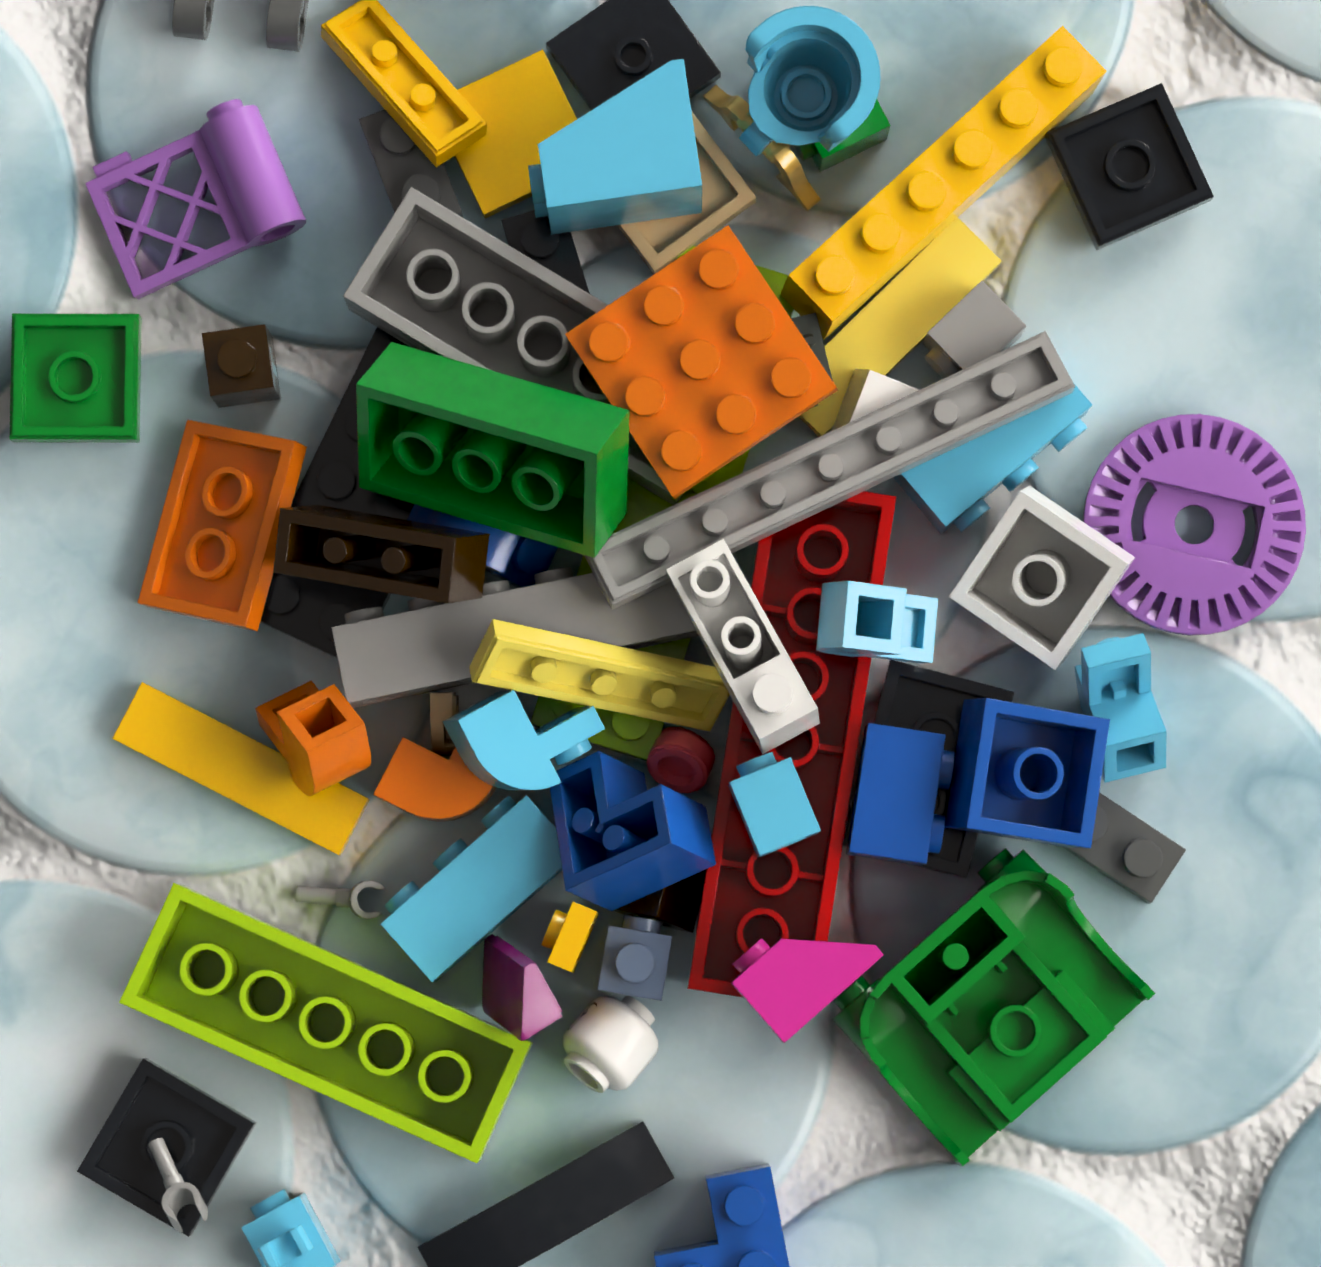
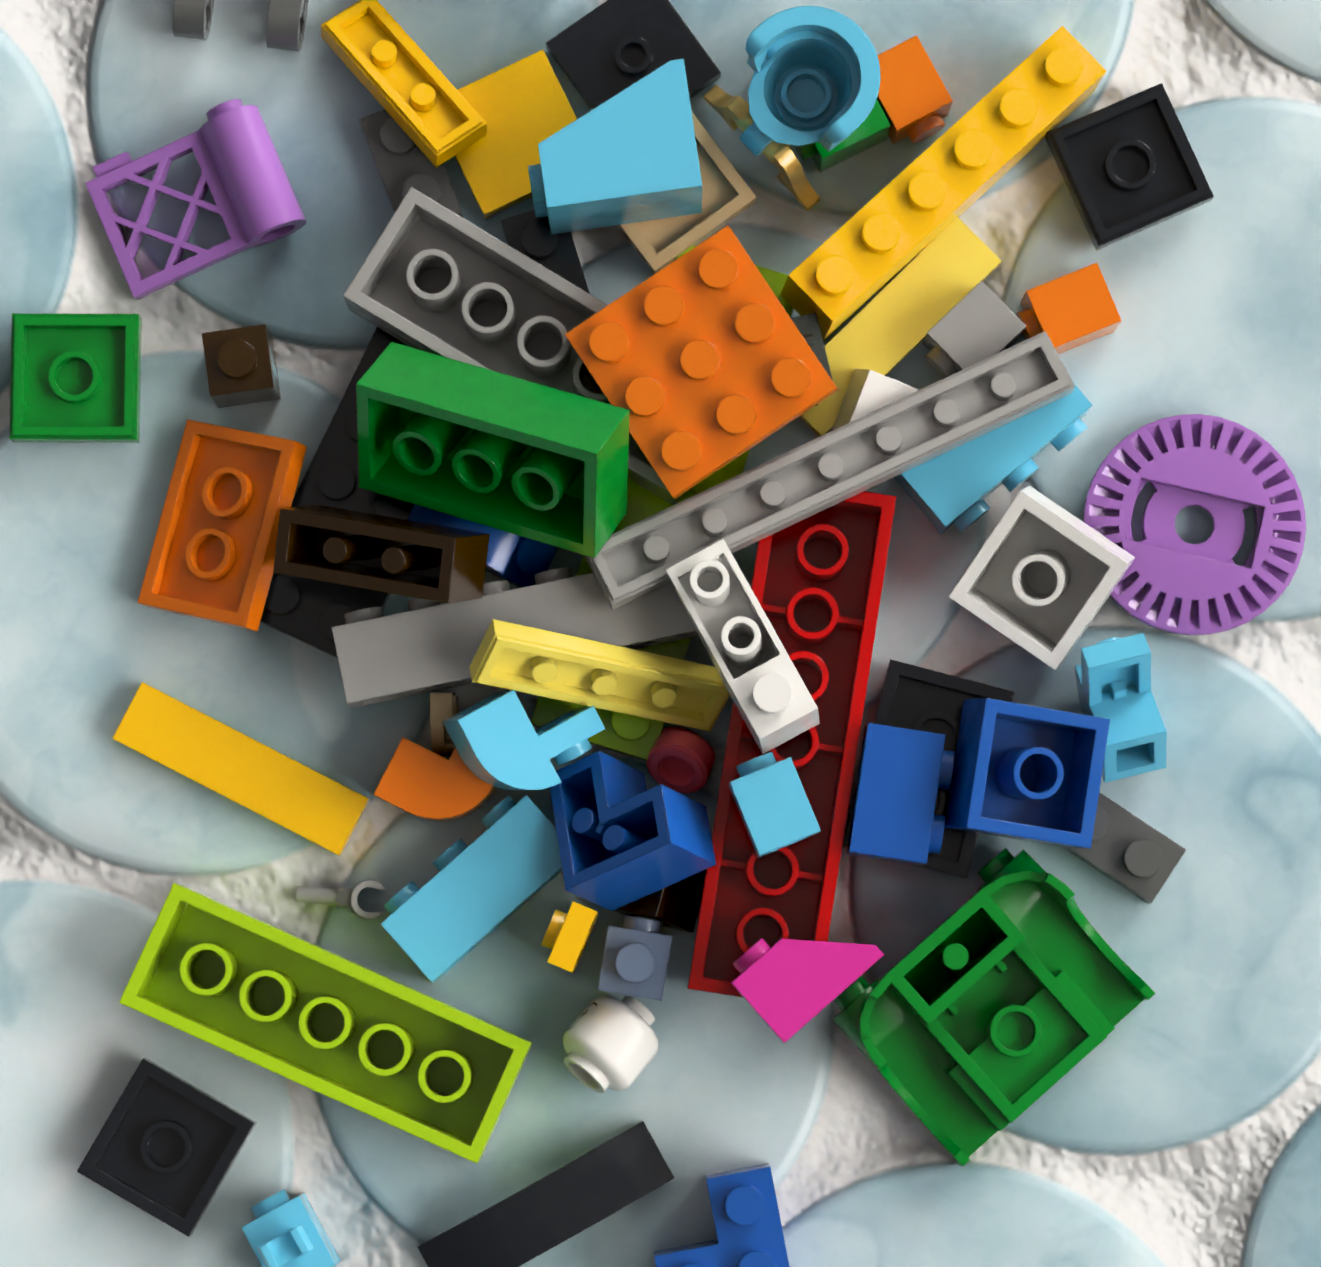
(177, 1191): light grey hand -> none
(316, 736): orange brick -> none
(516, 990): magenta slope -> none
(876, 622): medium azure brick -> none
(911, 92): none -> orange brick
(1070, 309): none -> orange brick

